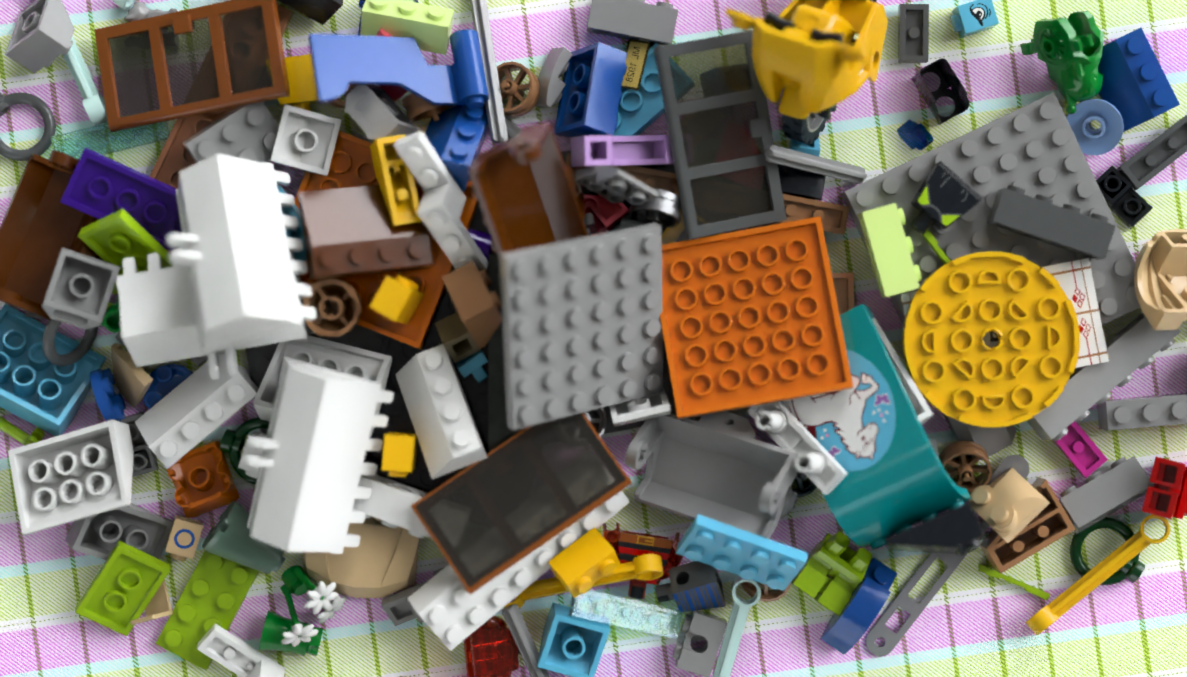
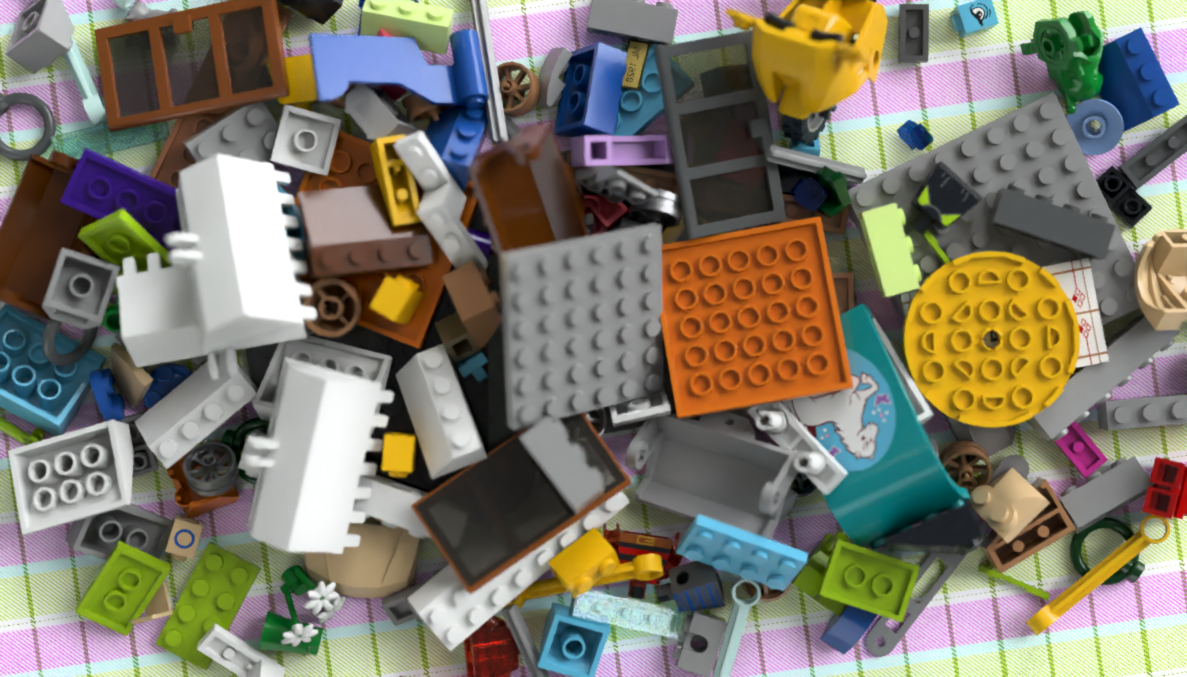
(211, 469): none -> flat silver wheel
(233, 542): sand green cone -> none
(563, 464): none -> light grey brick
(809, 193): none -> clear blue piece
(837, 189): none -> dark green bracket
(868, 580): none -> lime plate
(947, 79): black piece -> none

